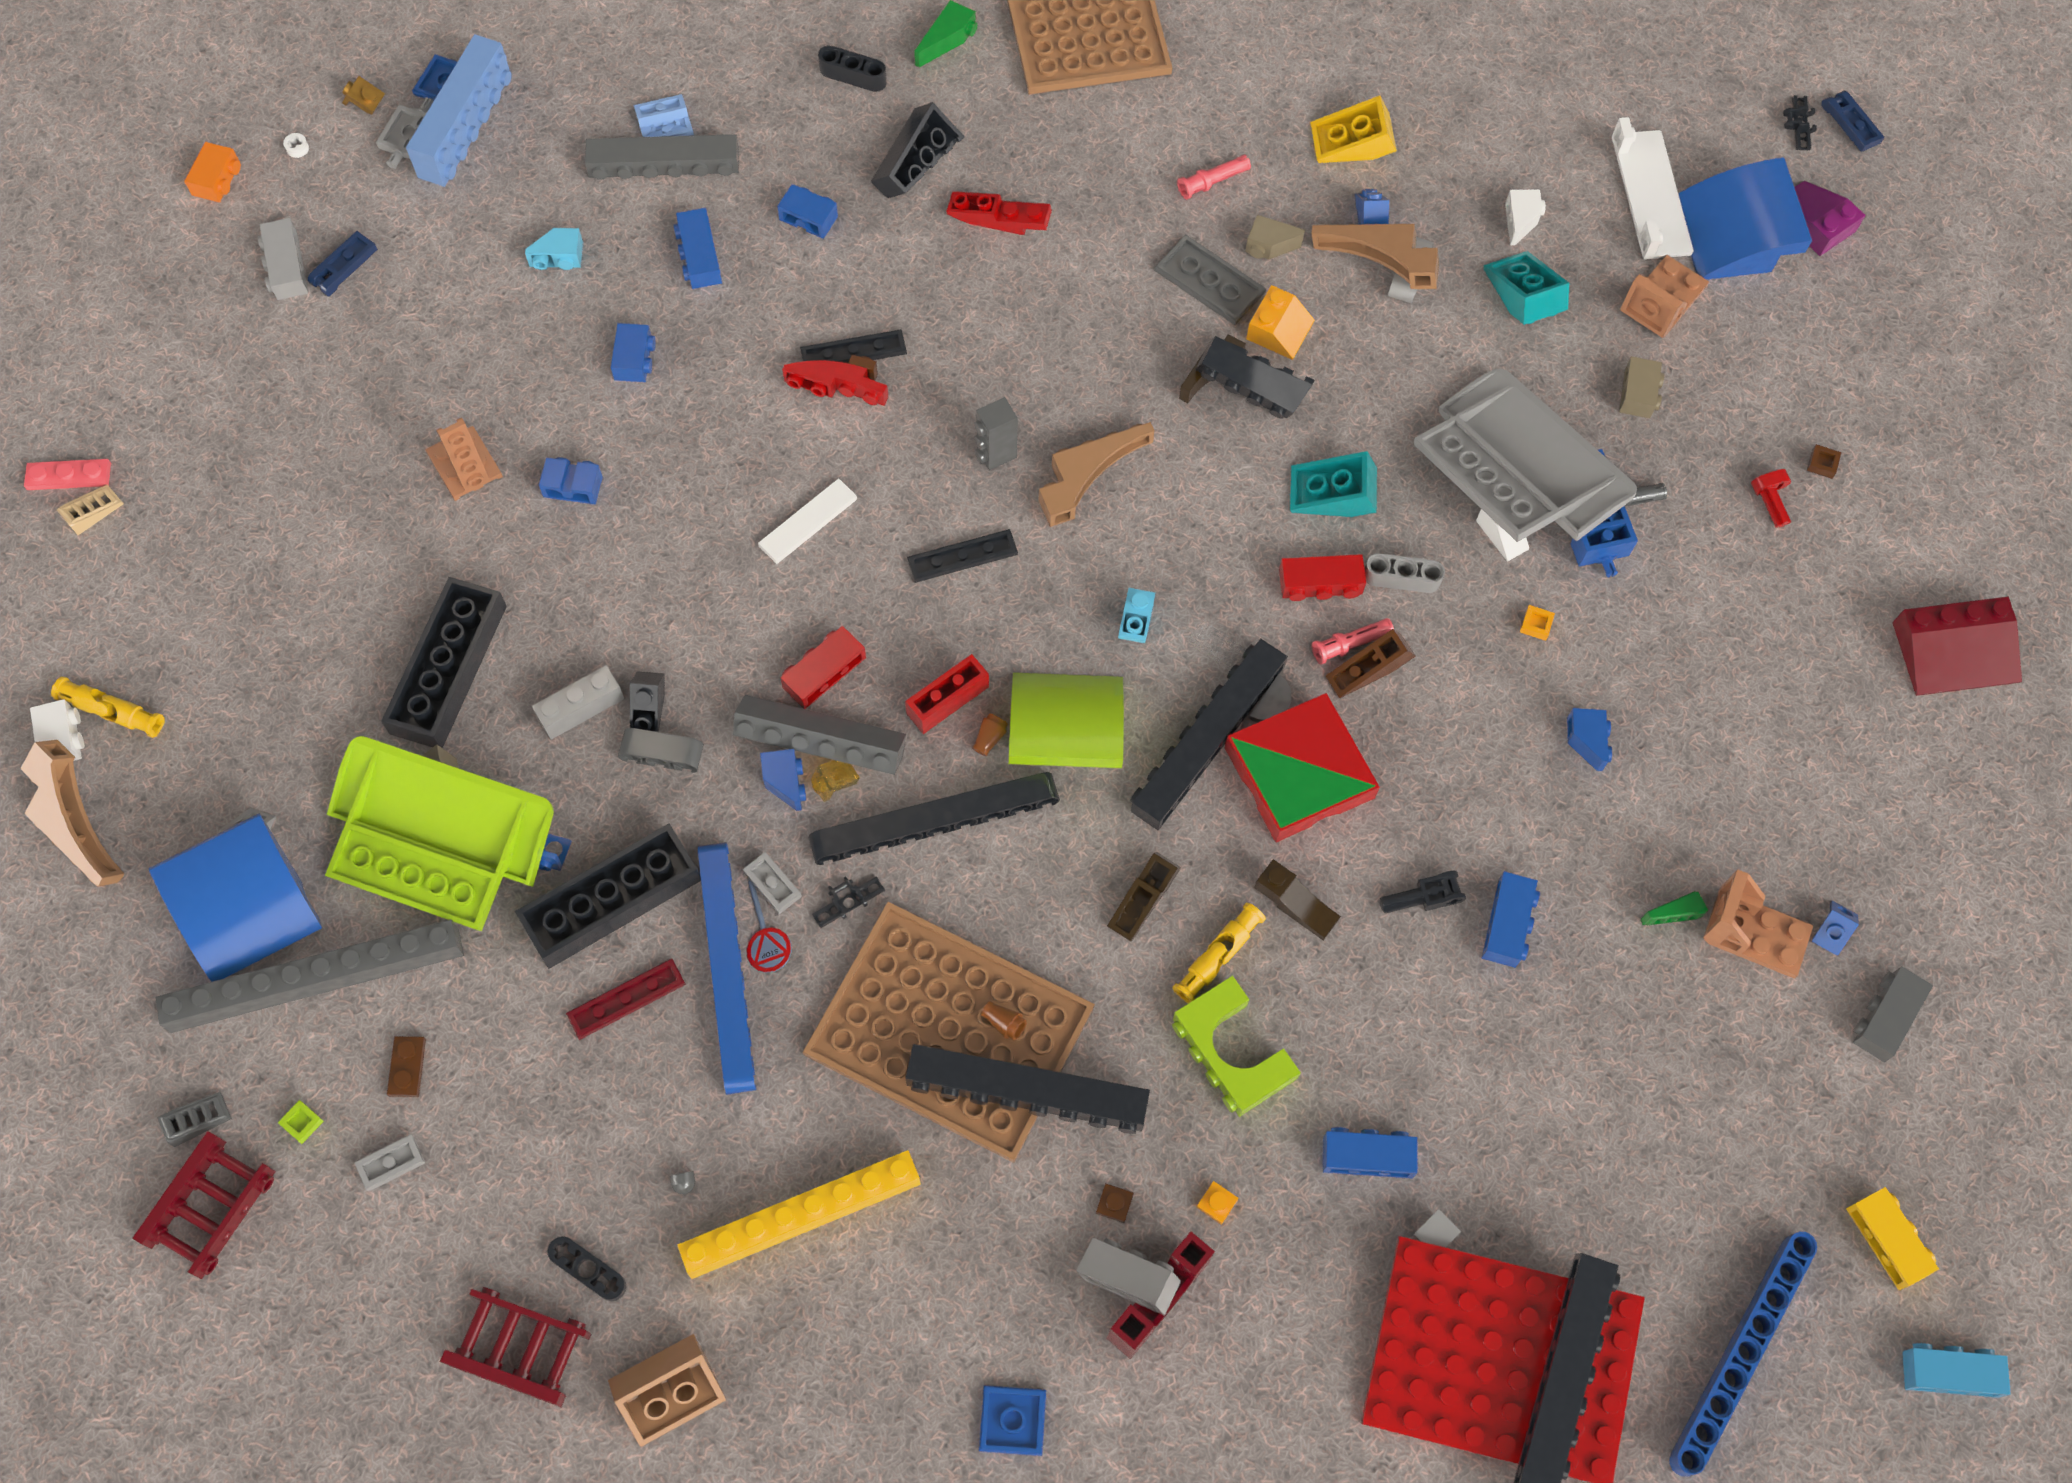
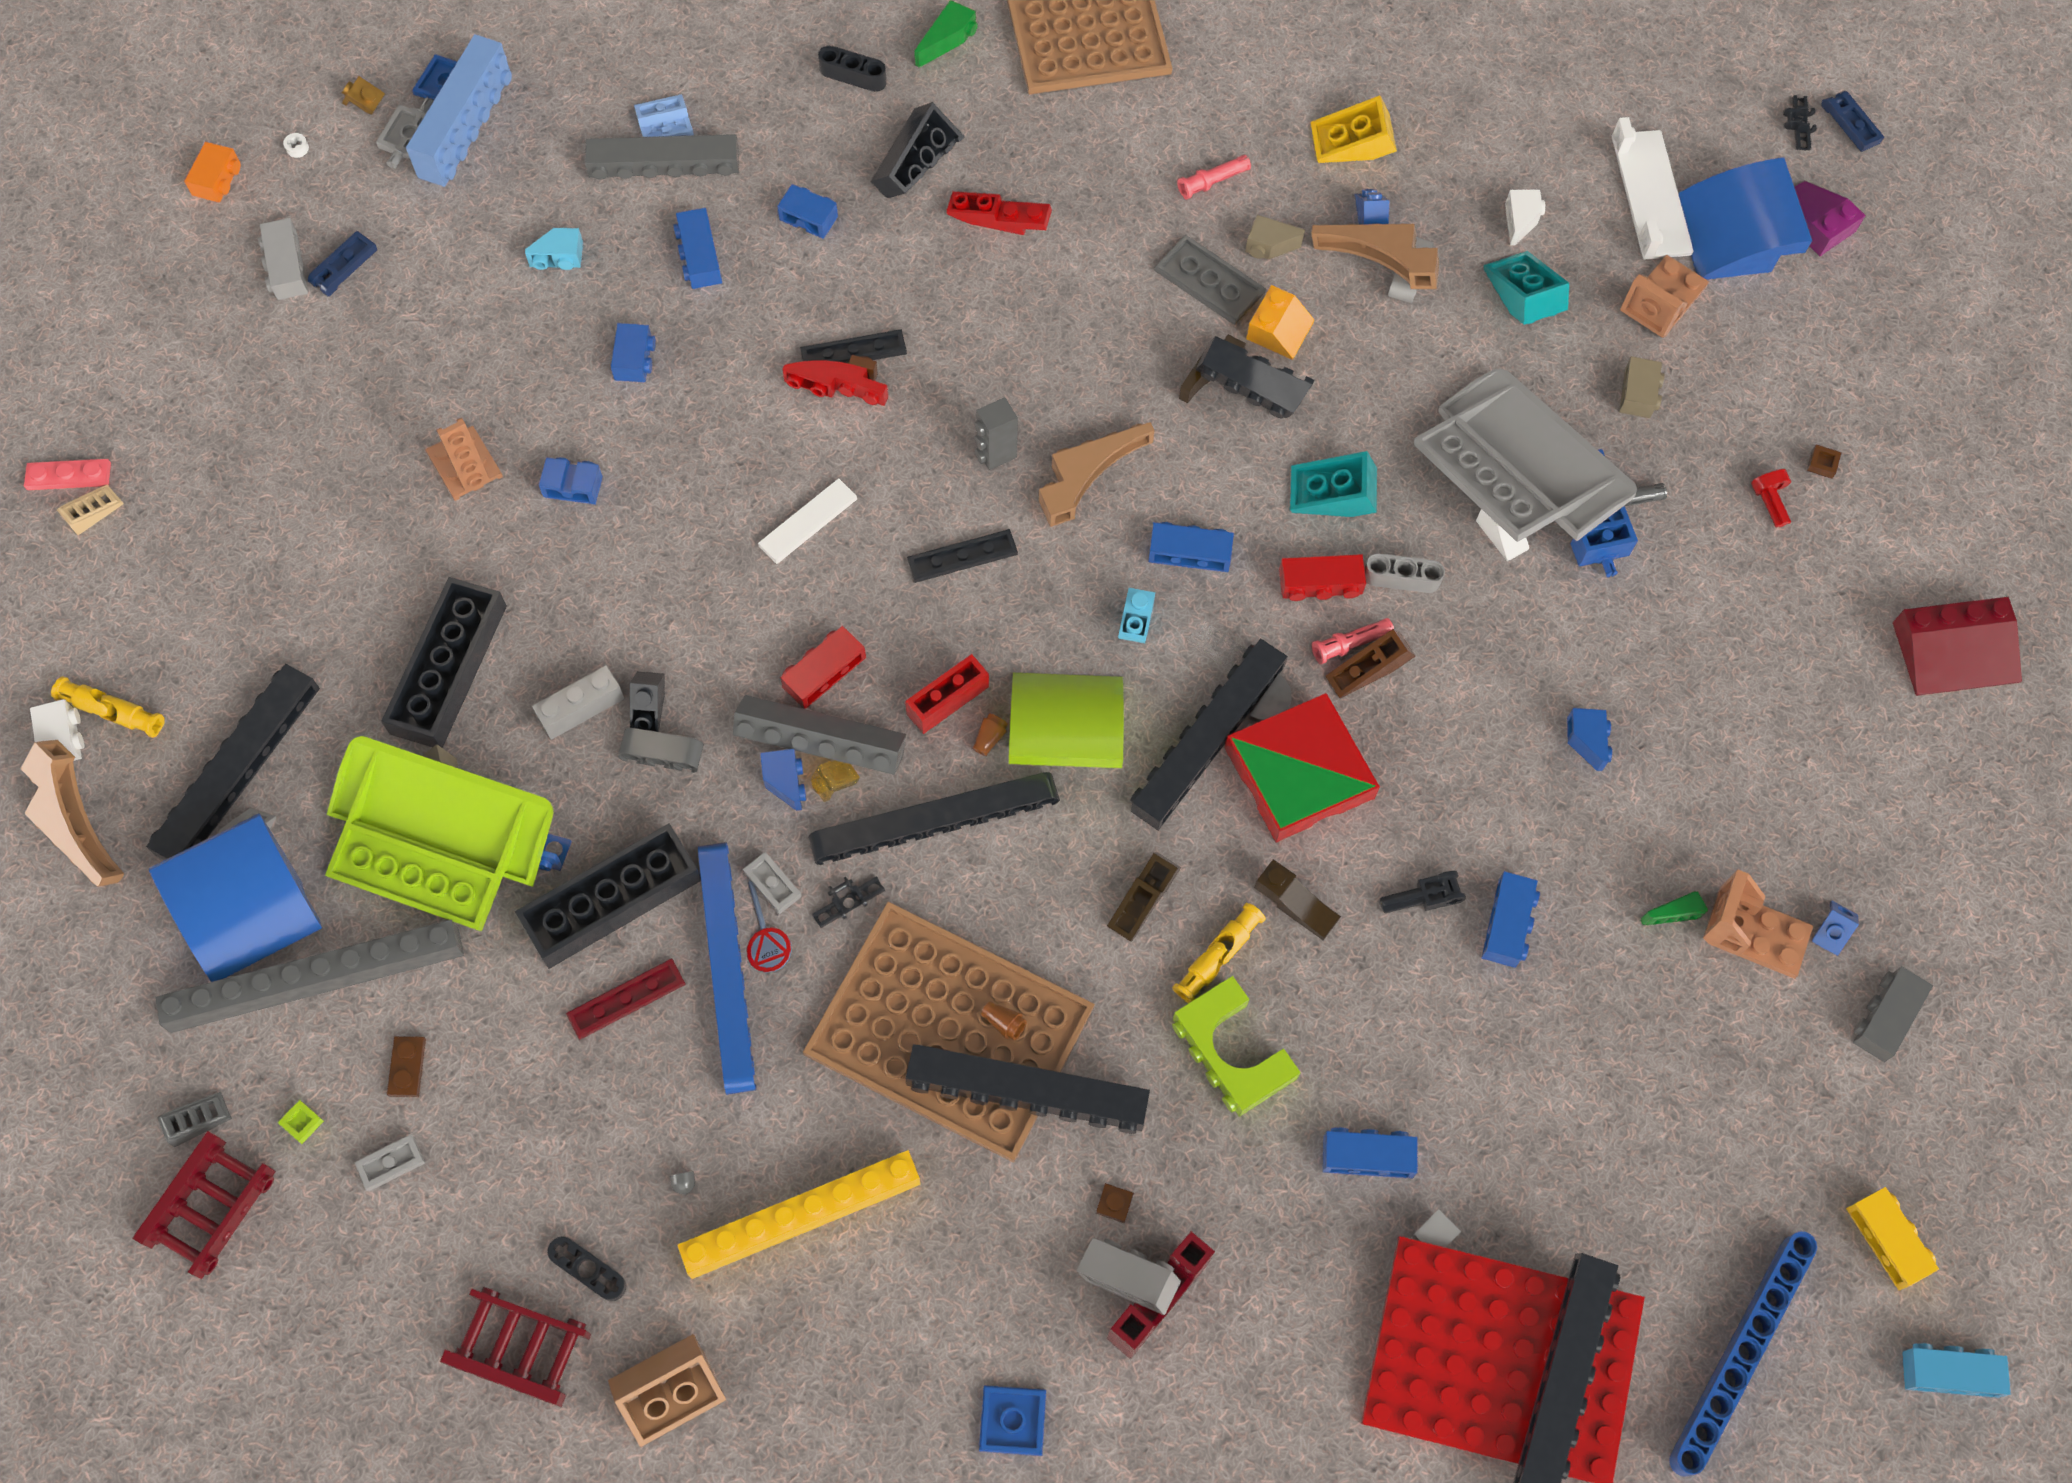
(235, 763): none -> black brick
(1191, 547): none -> blue brick
(1217, 1202): light orange plate -> none
(1537, 622): light orange plate -> none

